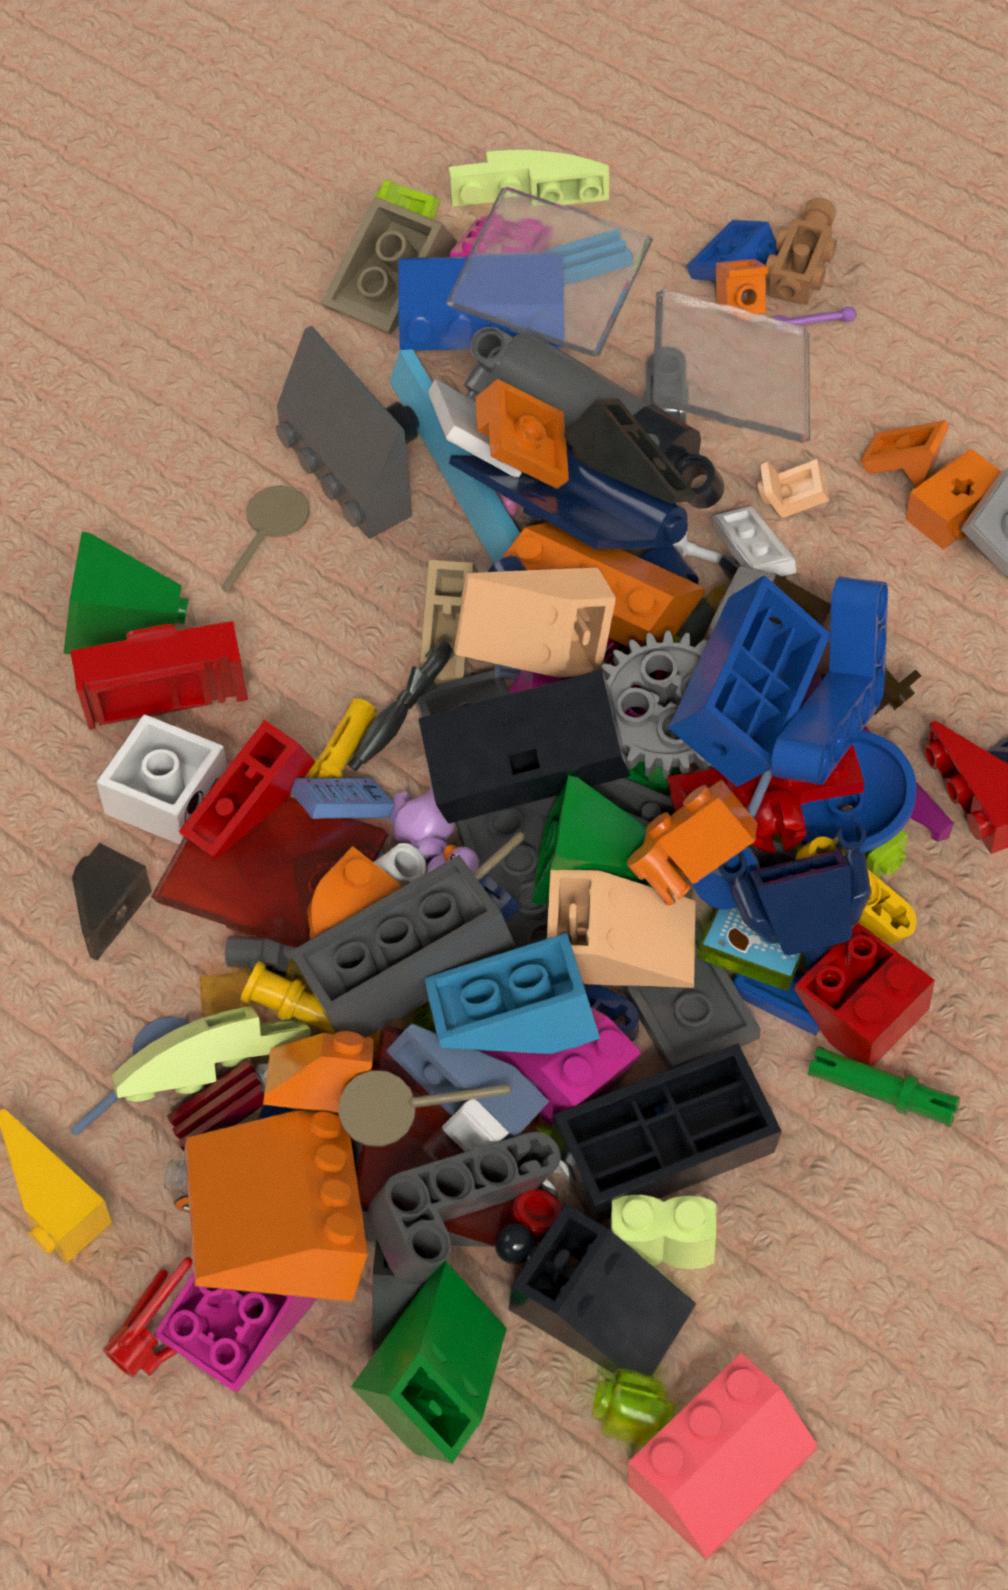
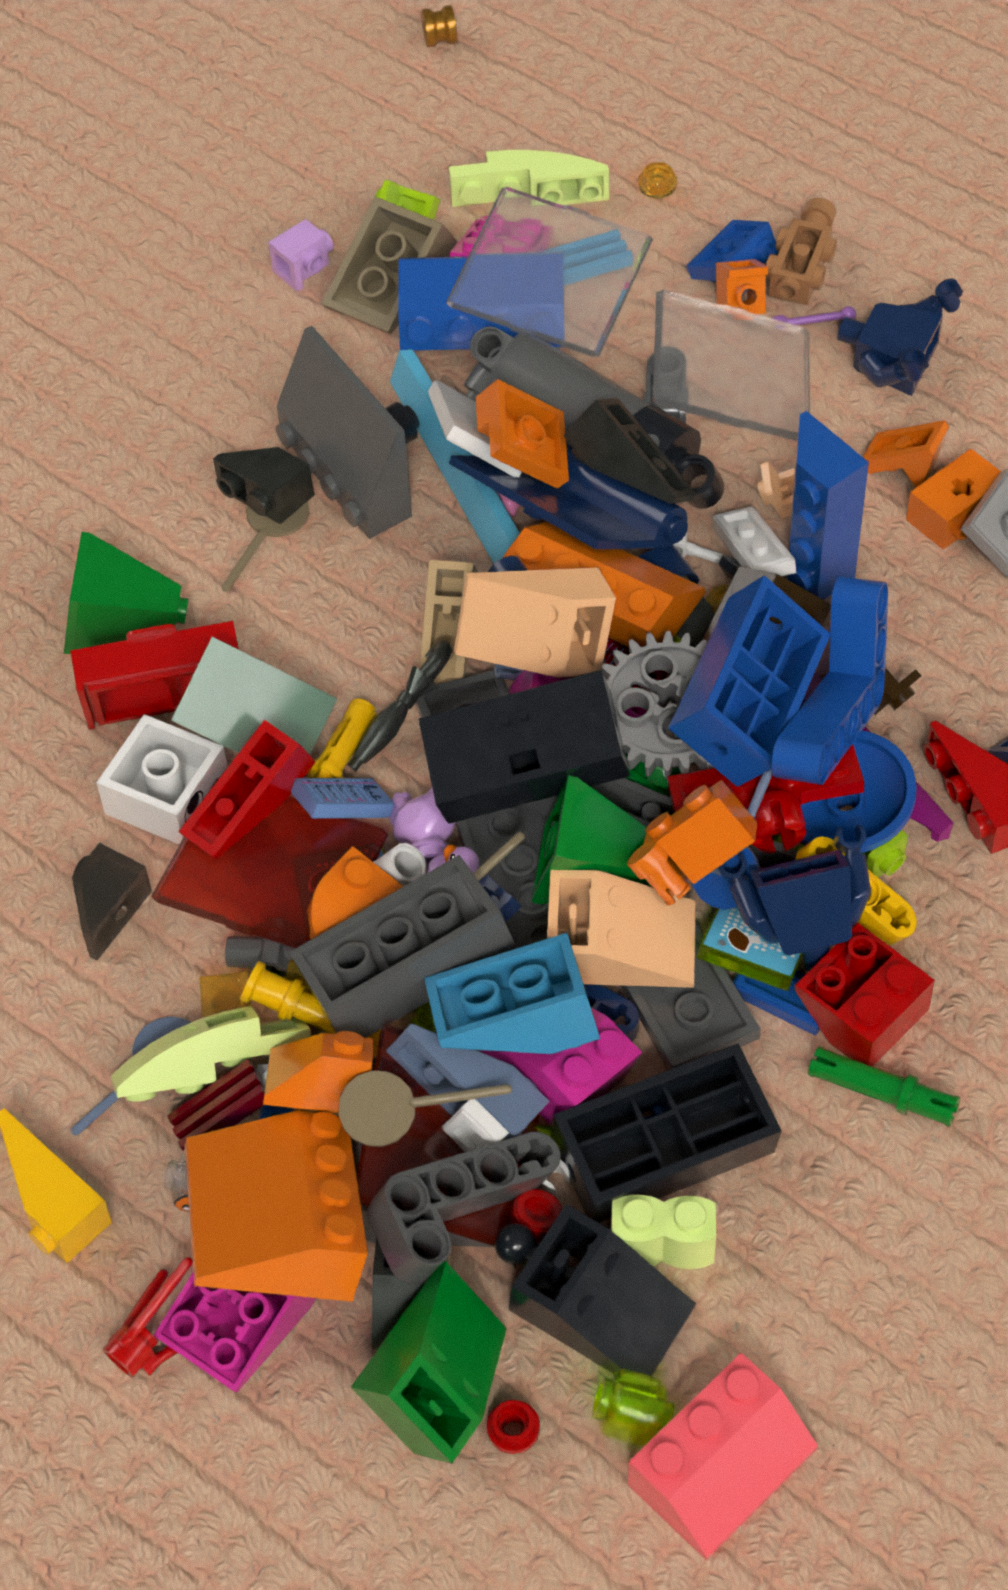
(238, 692): none -> slope
(265, 480): none -> pearl dark grey slope
(300, 253): none -> lavender brick
(439, 26): none -> pearl gold wheel
(509, 1412): none -> red plate
(657, 180): none -> clear yellow plate
(825, 508): none -> blue slope
(900, 339): none -> dark blue torso

